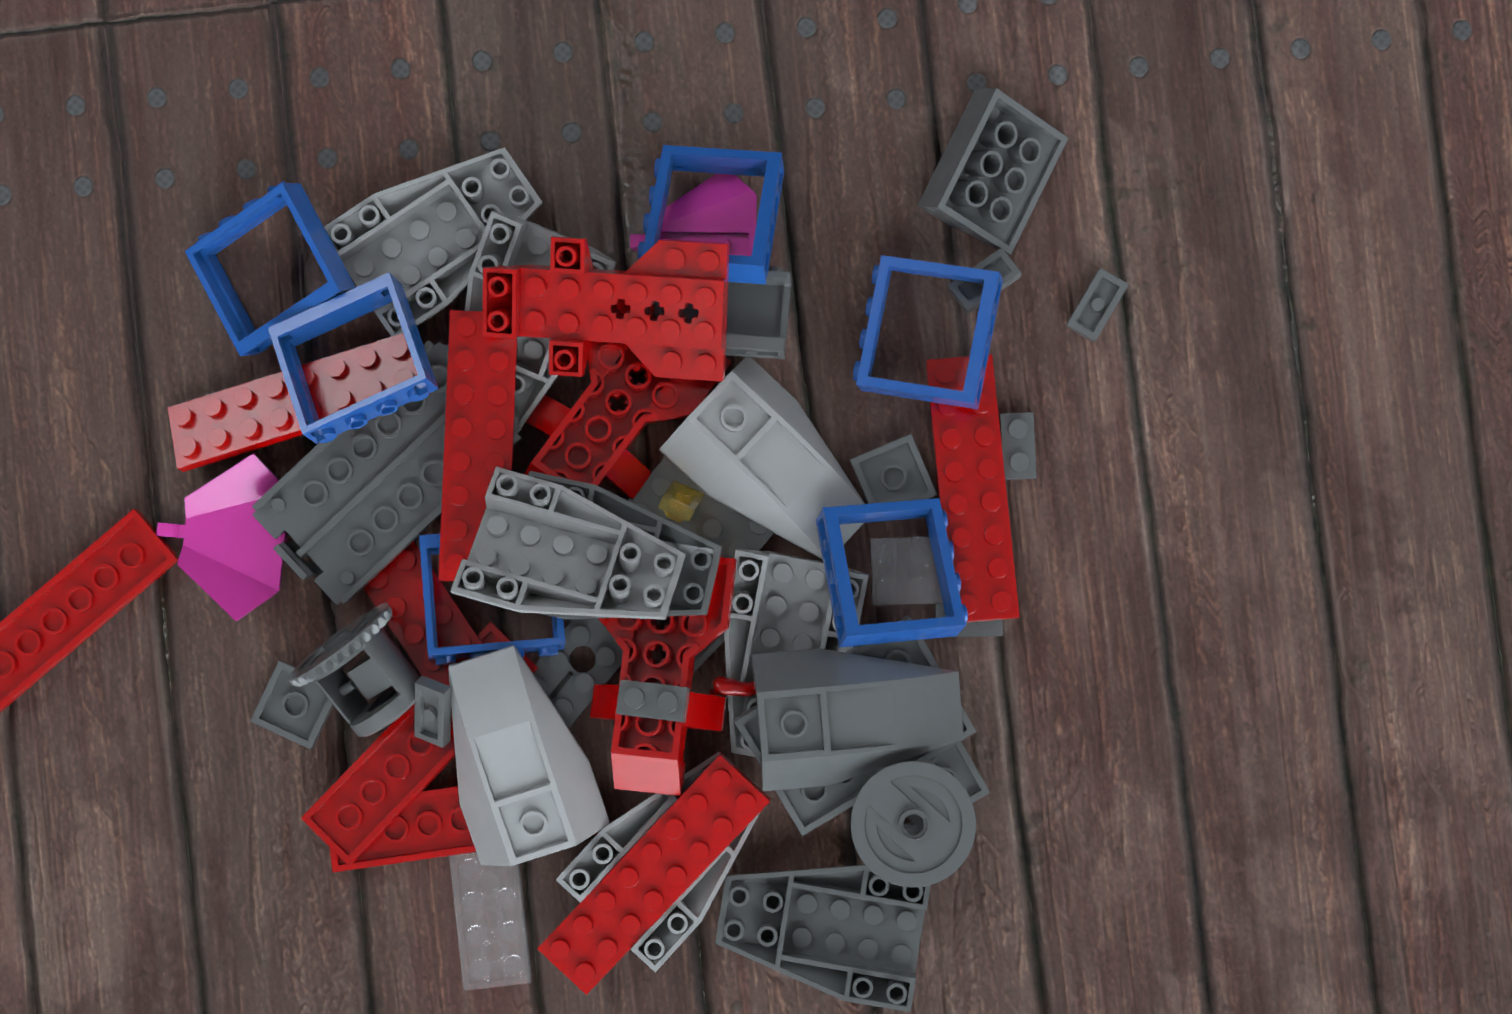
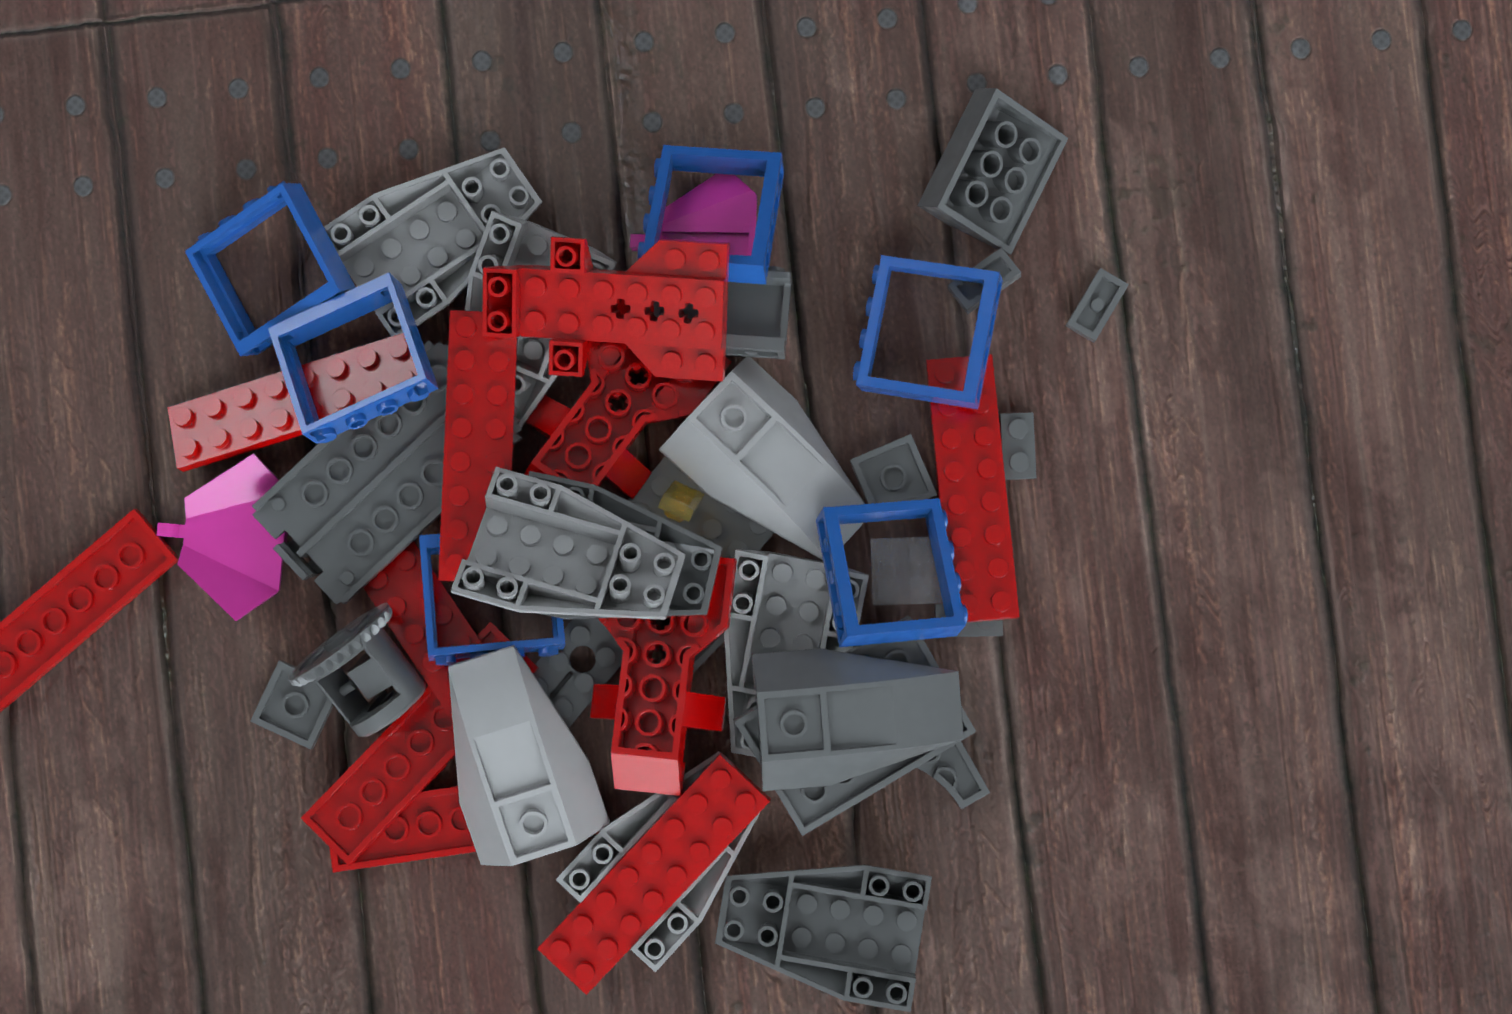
(432, 711): dark grey plate -> none
(489, 923): clear plate -> none
(653, 701): dark grey plate -> none
(732, 687): red piece -> none
(930, 844): dark grey piece -> none

